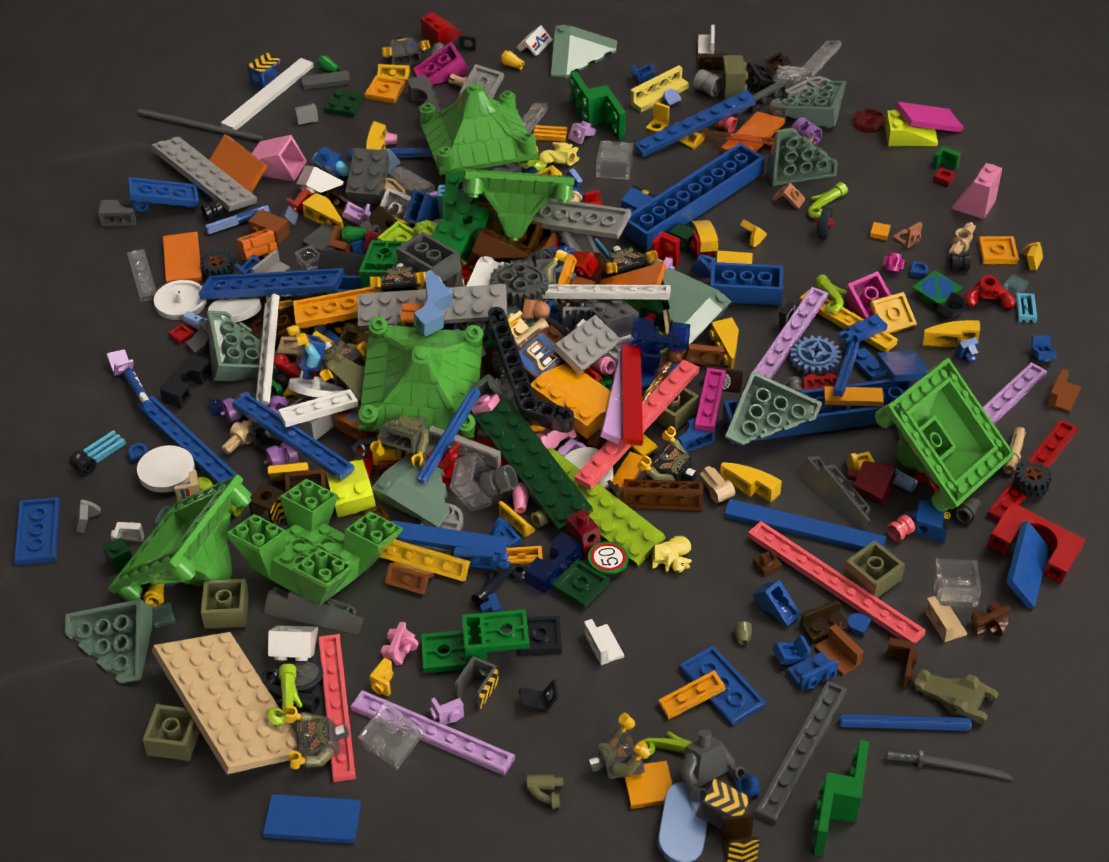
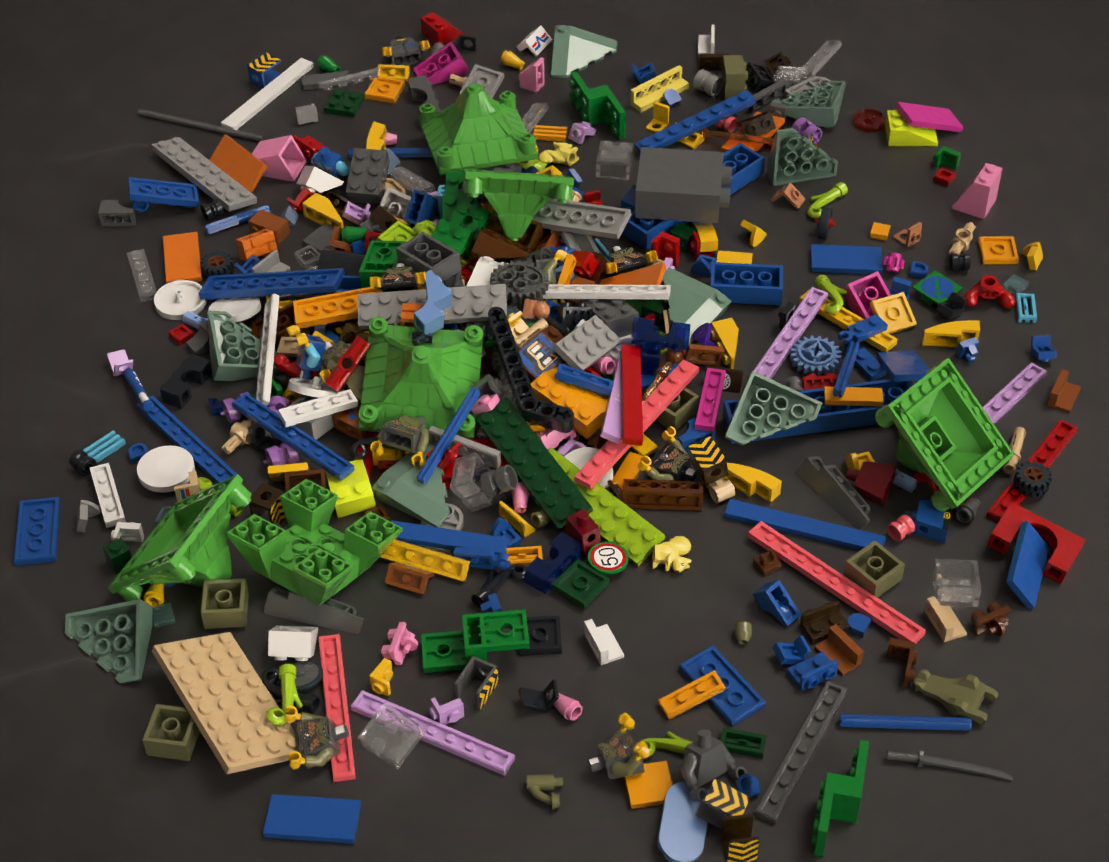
(107, 494): none -> white plate
(308, 145): none -> red bracket
(355, 352): none -> red piece
(356, 78): none -> clear plate
(418, 338): none -> black bar
(533, 76): none -> bright pink slope
(568, 707): none -> bright pink cone
(584, 379): none -> blue plate
(682, 185): none -> dark grey brick
(703, 334): none -> dark purple tile
(708, 460): none -> piece
(742, 745): none -> dark green tile
(757, 124): none -> dark brown bracket
(846, 259): none -> blue tile
(900, 285): none -> blue tile

